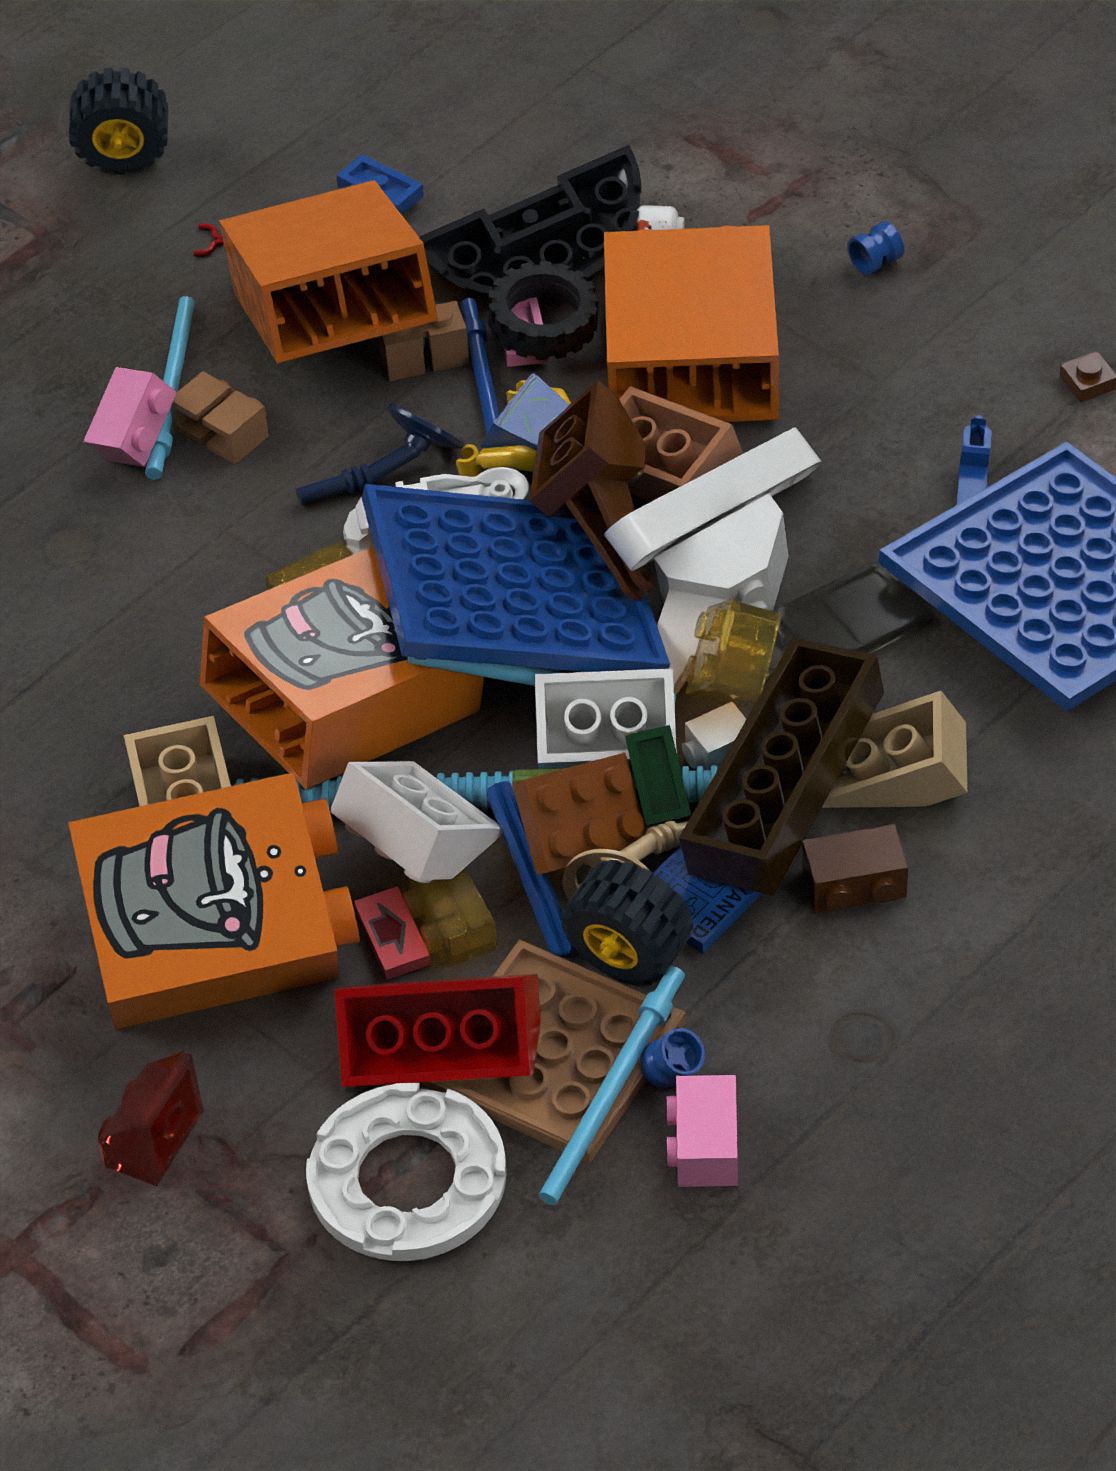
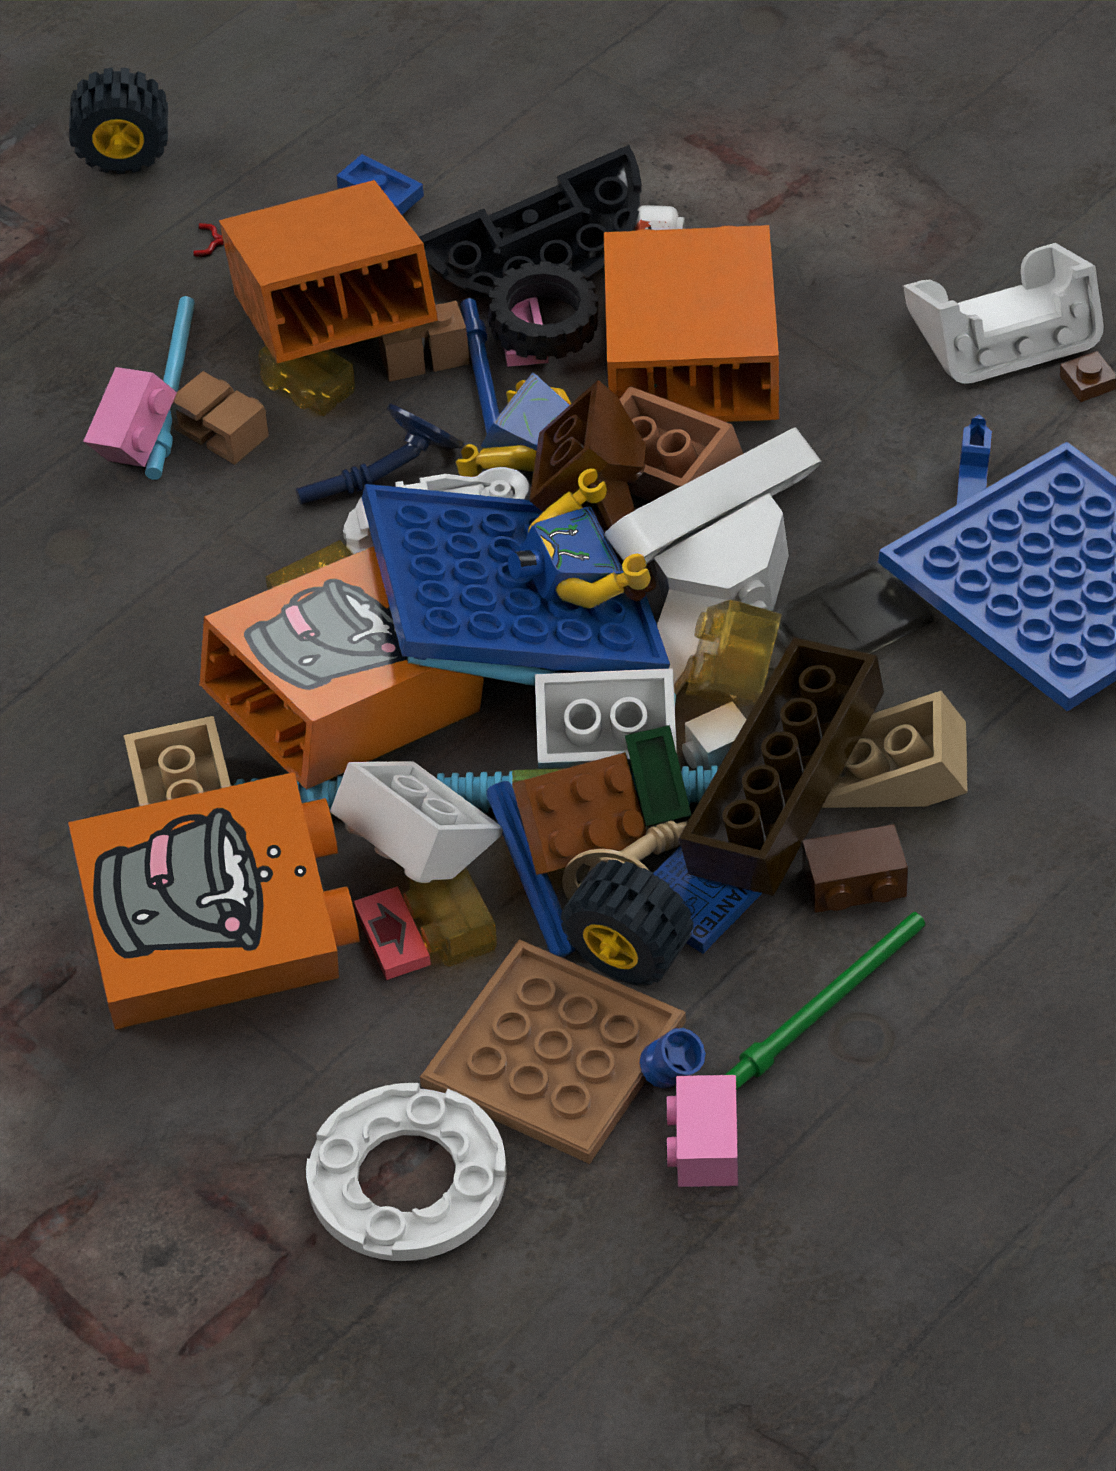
(153, 1119): clear red slope -> none
(311, 380): none -> clear yellow brick
(438, 1030): red slope -> none
(571, 554): none -> torso
(652, 1013): medium azure bar -> none
(760, 1056): none -> green bar
(873, 249): blue wheel -> none
(1017, 327): none -> white windscreen

